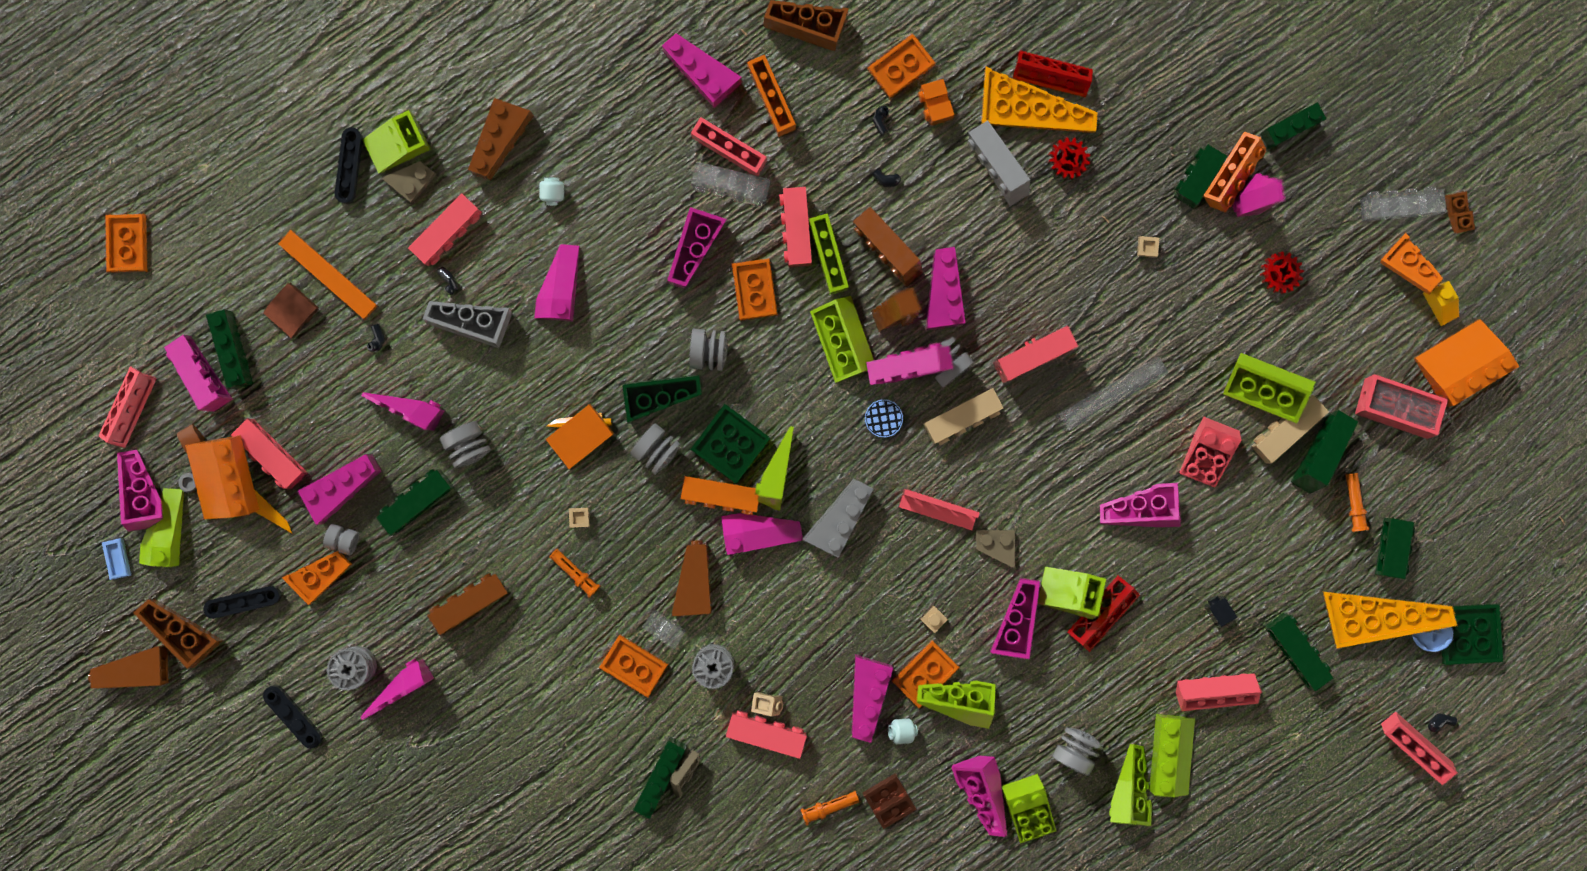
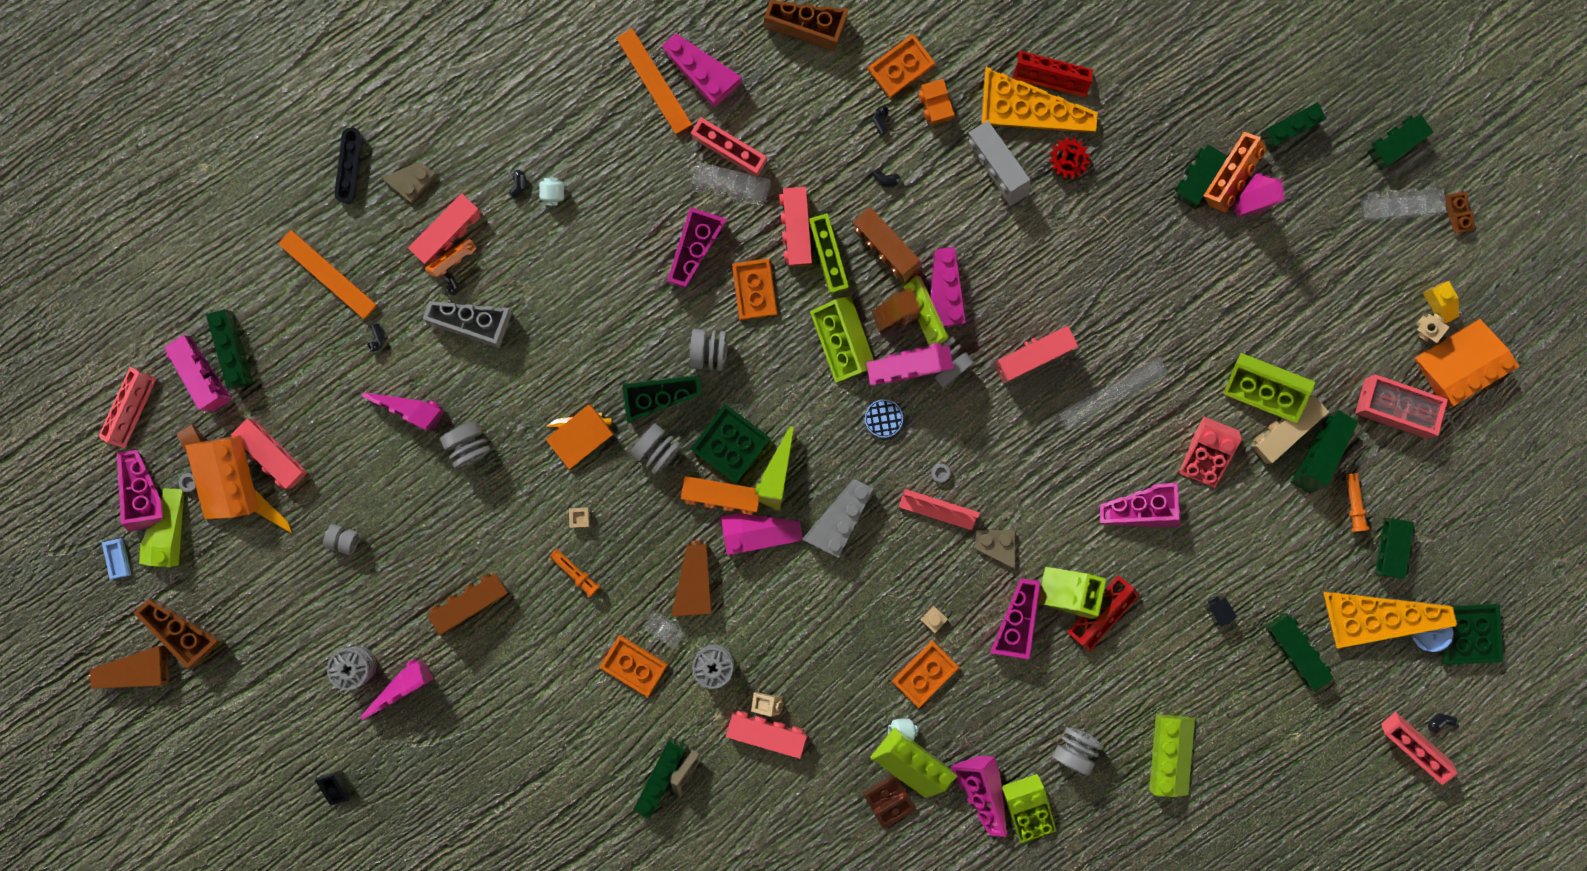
(126, 243): orange tile -> none
(242, 602): black plate -> none
(290, 310): copper slope -> none
(292, 716): black plate -> none
(317, 577): orange wing -> none
(333, 788): none -> black slope
(335, 489): dark pink wedge -> none
(396, 142): lime slope -> none
(415, 502): dark green brick -> none
(449, 258): none -> orange hinge
(499, 134): dark orange wedge -> none
(520, 183): none -> black arm
(558, 291): dark pink wedge -> none
(654, 81): none -> orange tile
(771, 95): orange brick -> none
(820, 810): orange pin -> none
(870, 687): dark pink wedge -> none
(913, 764): none -> lime slope
(928, 316): none -> lime plate
(940, 473): none -> light grey tile
(963, 416): tan brick -> none
(964, 702): lime wedge -> none
(1130, 795): lime wedge -> none
(1148, 246): tan plate -> none
(1218, 692): coral brick -> none
(1278, 279): red gear -> none
(1399, 140): none -> dark green brick
(1411, 265): orange wing -> none
(1437, 321): none -> tan brick

